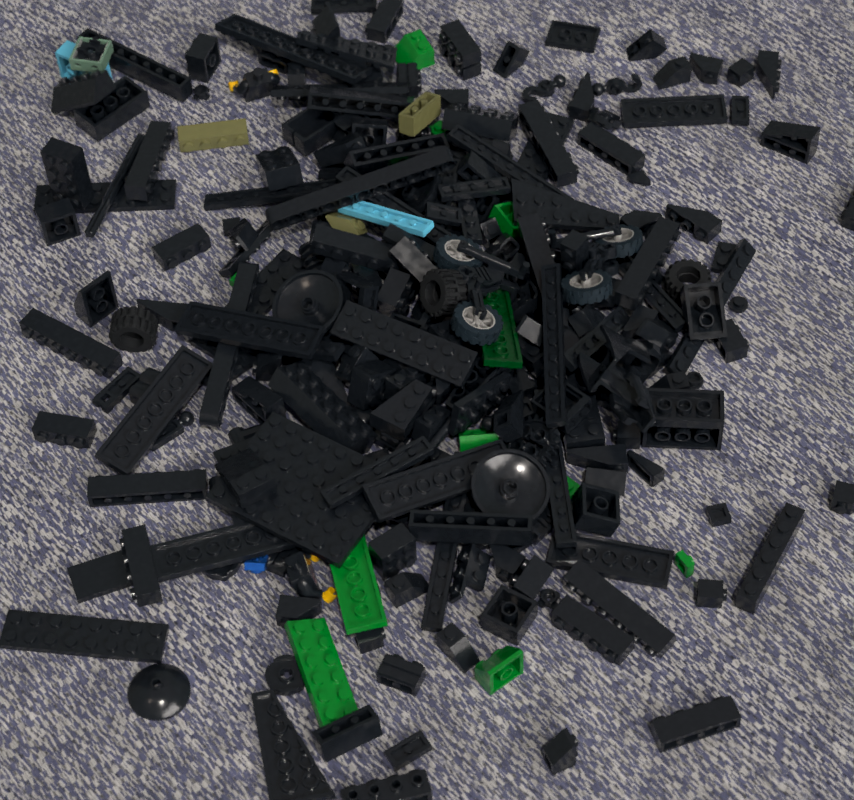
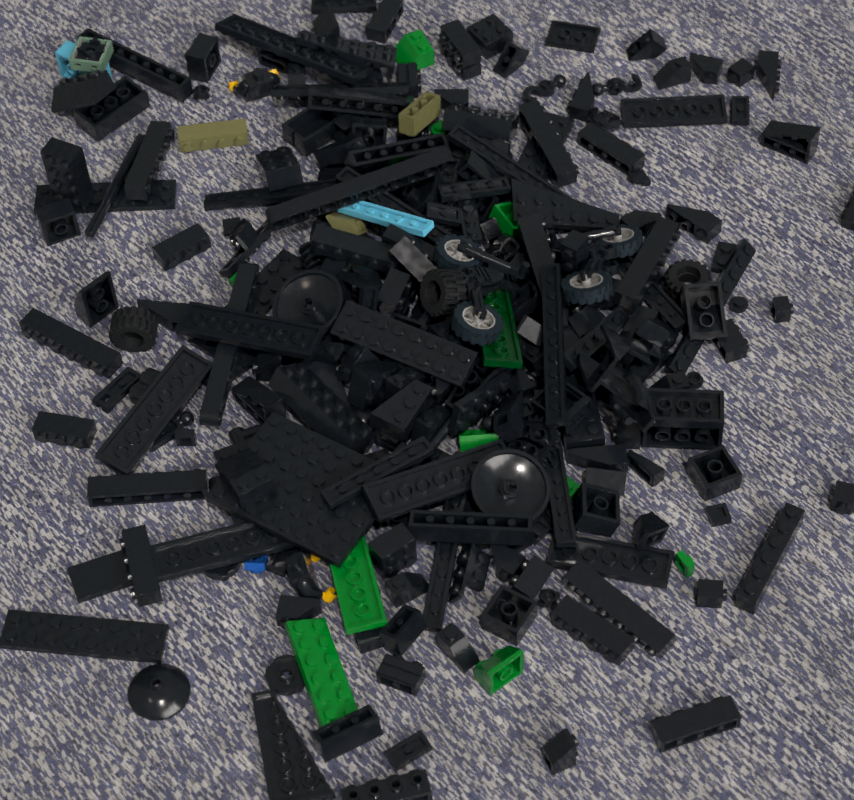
(185, 437): none -> black plate
(402, 629): none -> black brick
(490, 35): none -> black brick
(649, 530): none -> black slope
(714, 473): none -> black brick
(781, 309): none -> black plate

